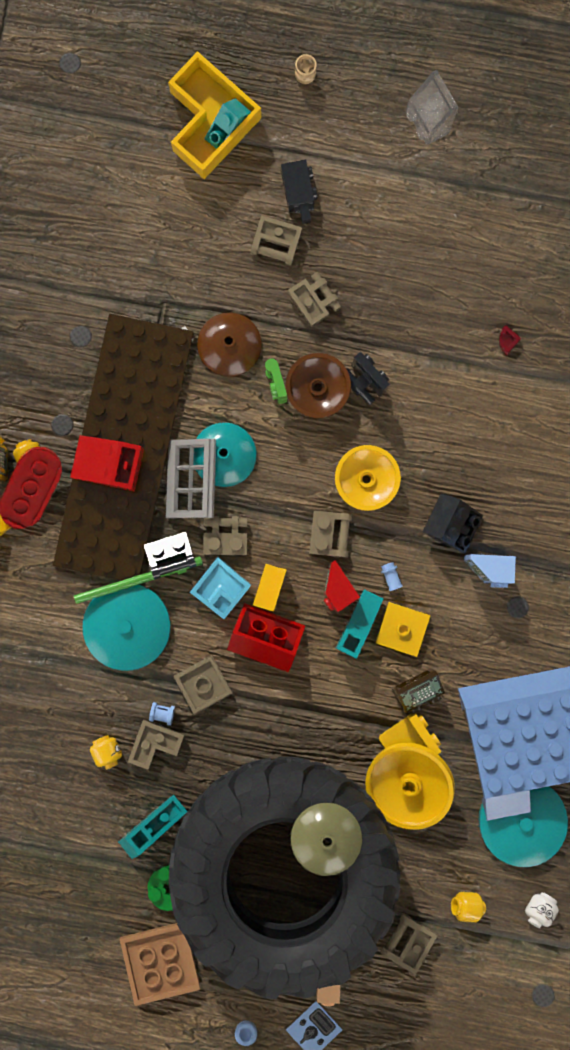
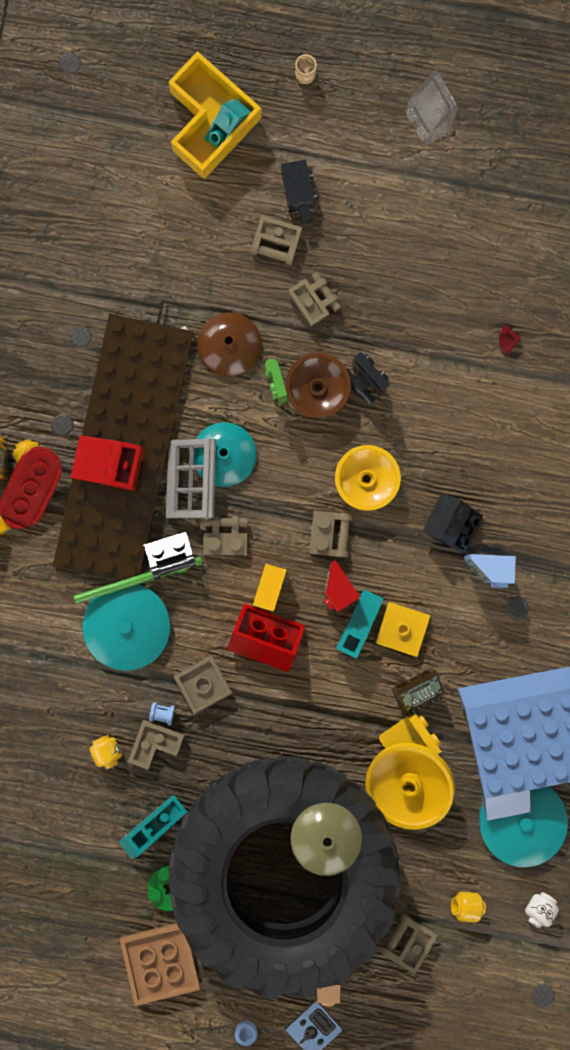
(220, 588): medium azure plate -> none
(391, 576): light blue pin -> none

